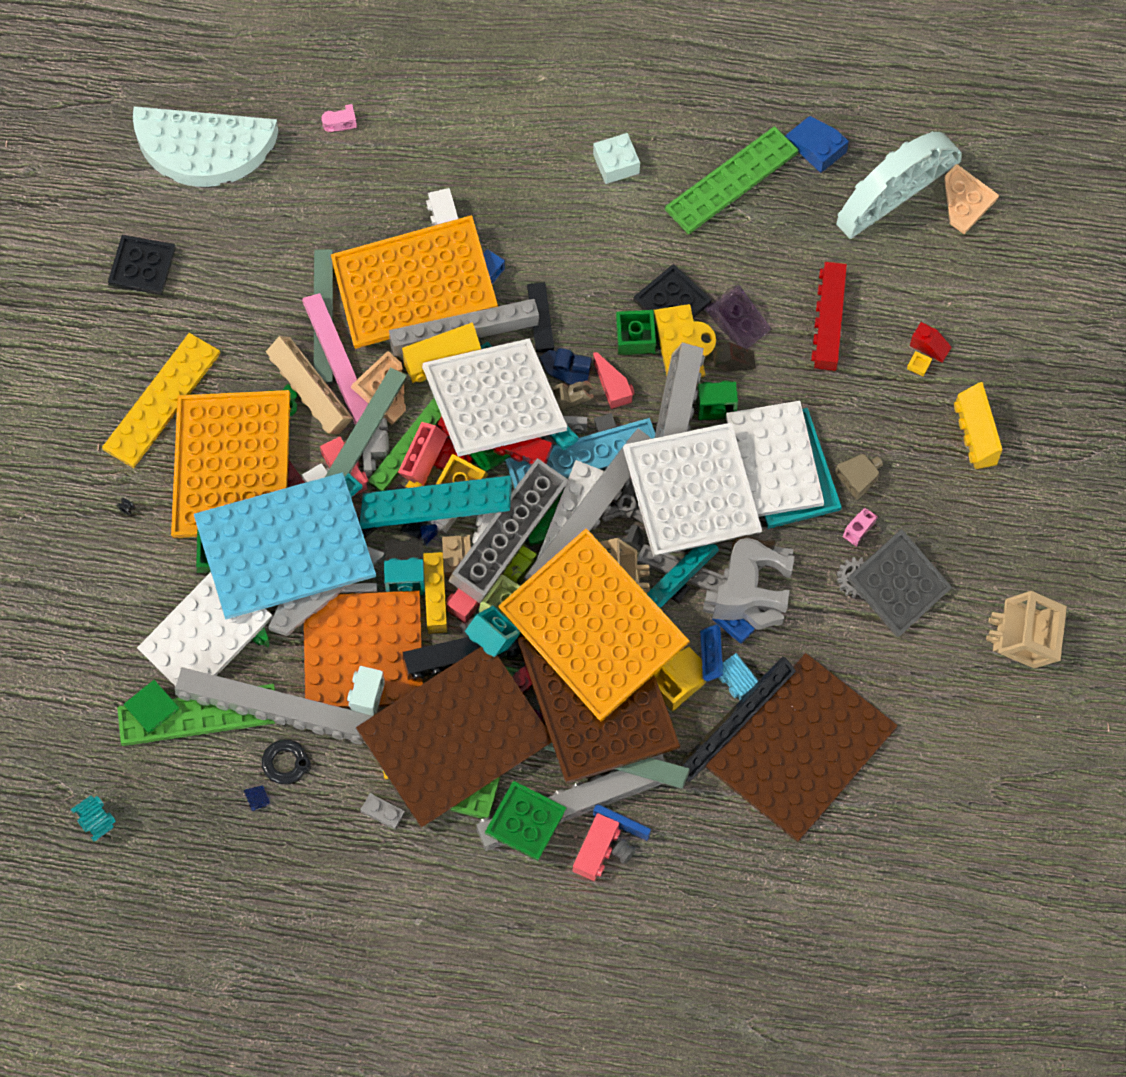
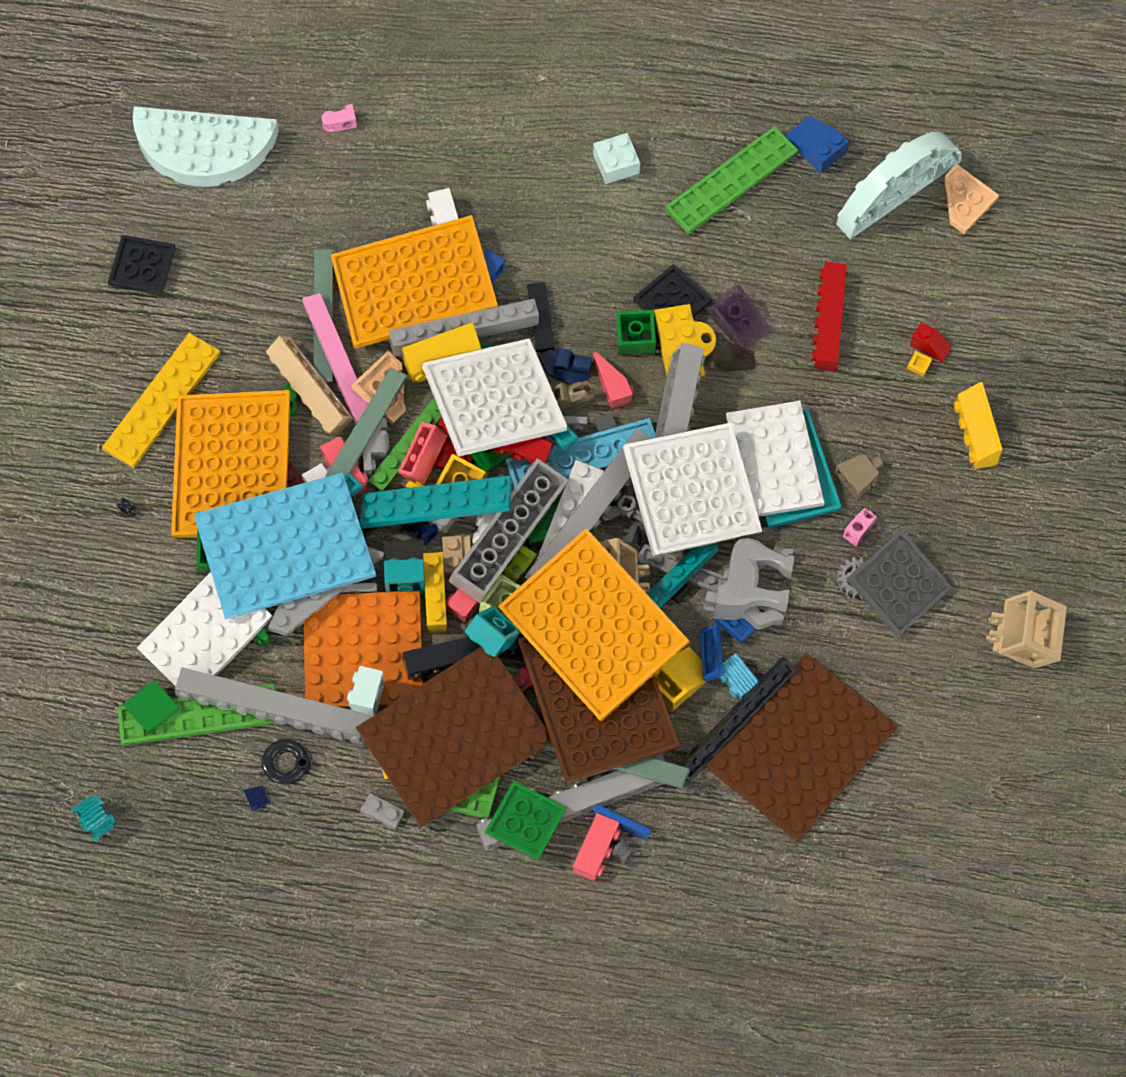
(716, 400): green brick -> none

